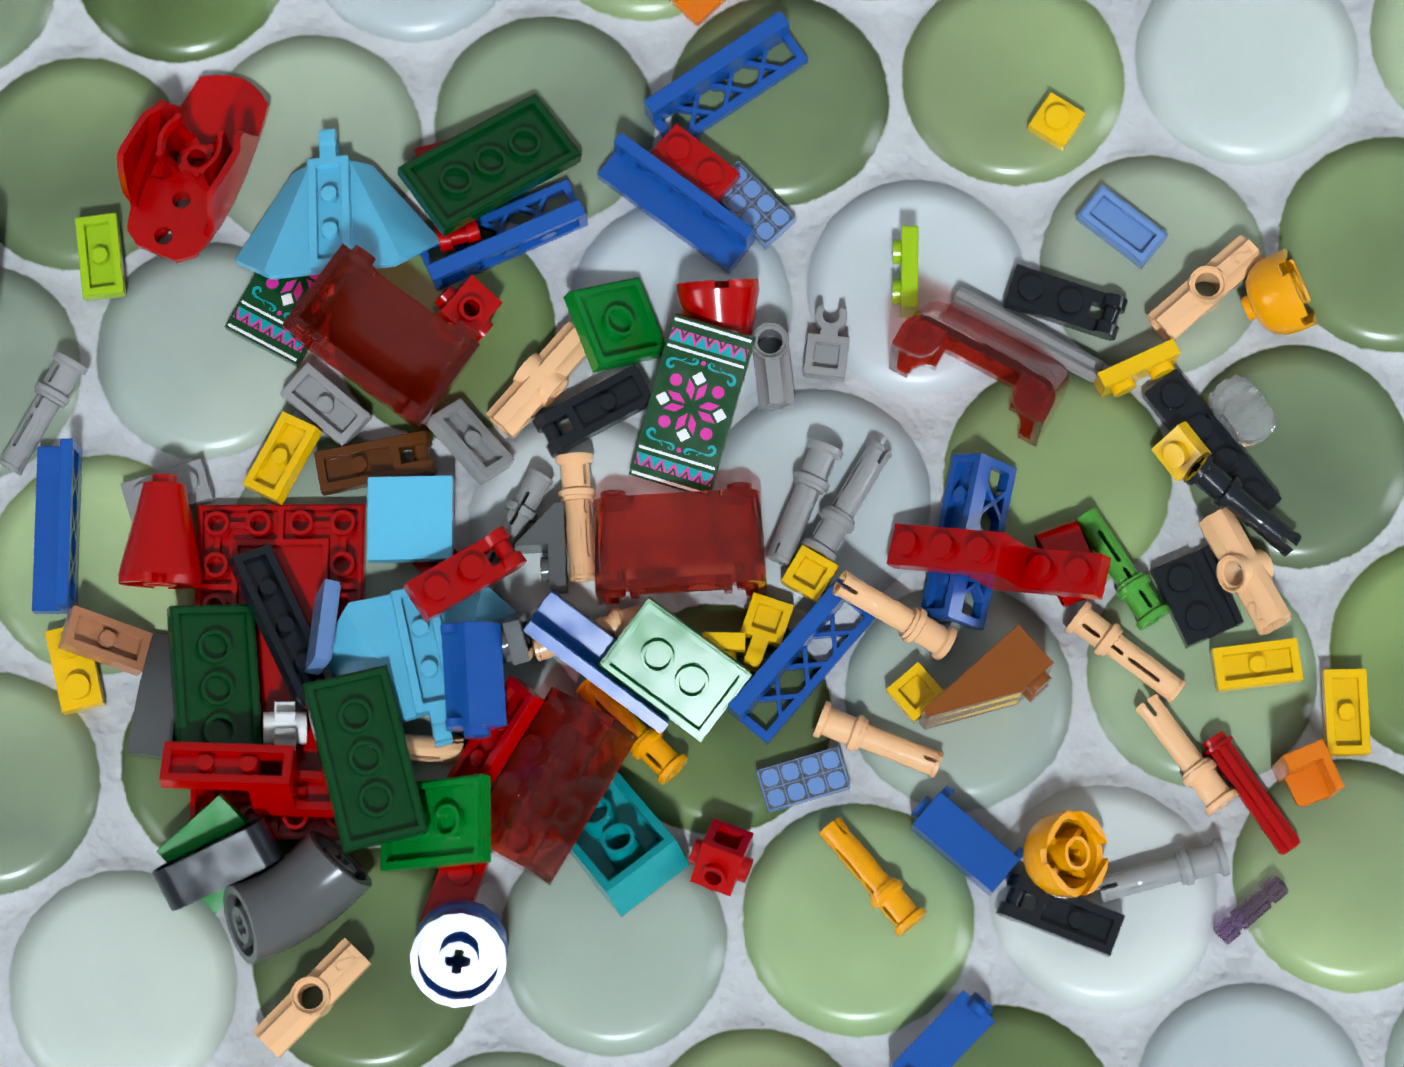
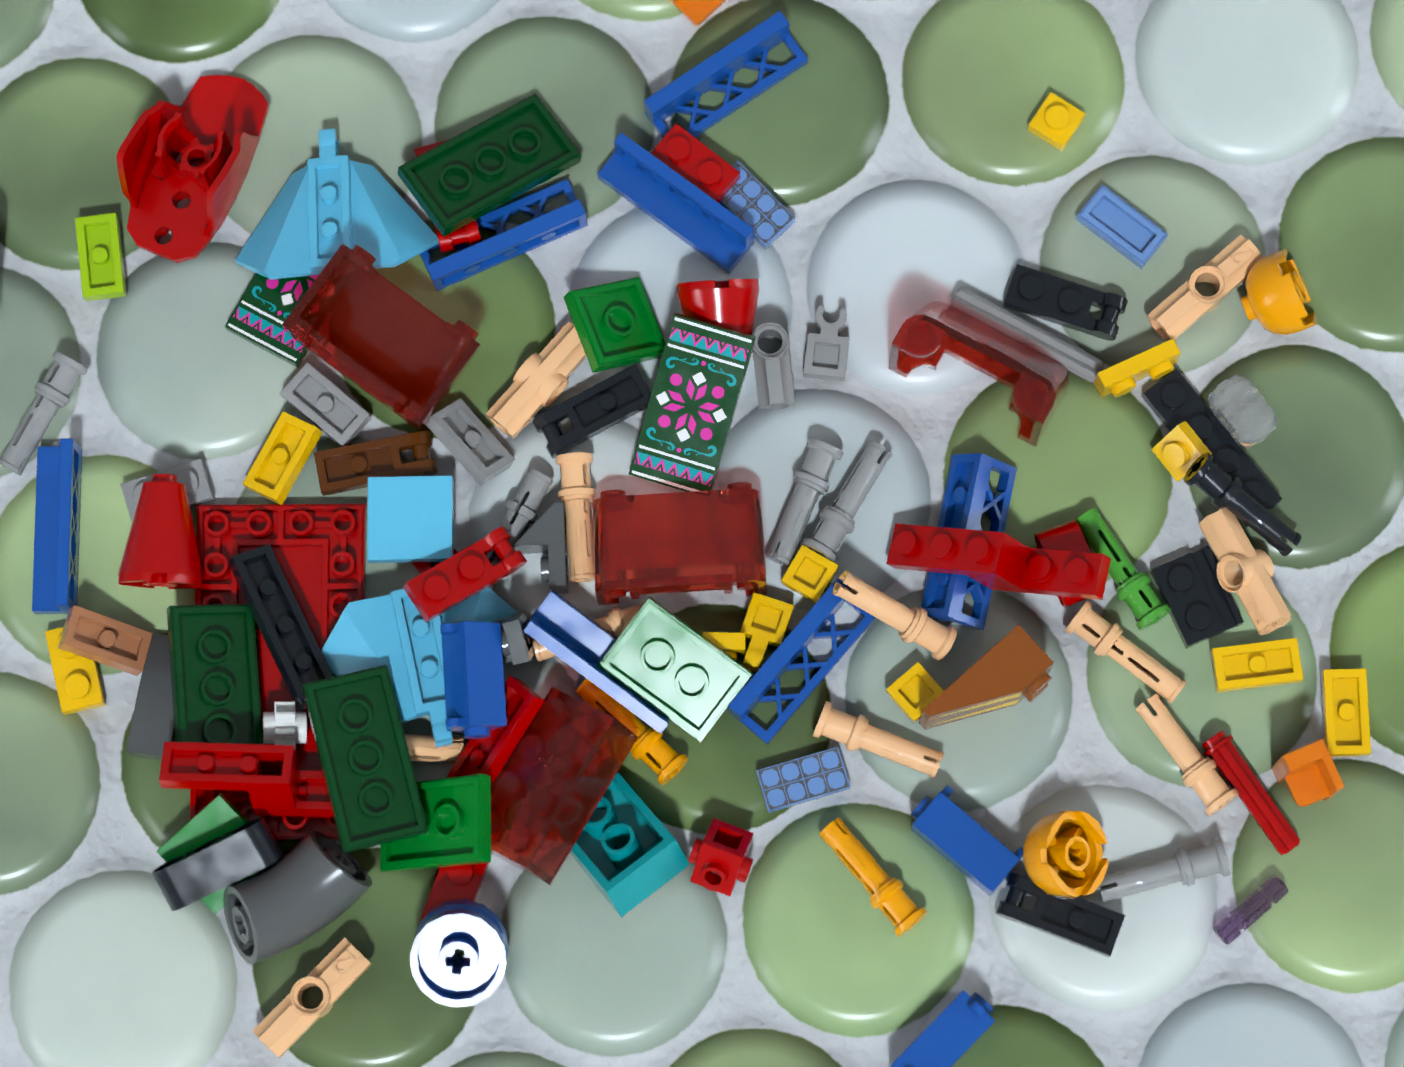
(323, 627): medium blue tile -> none
(469, 303): red brick -> none
(906, 254): lime plate -> none

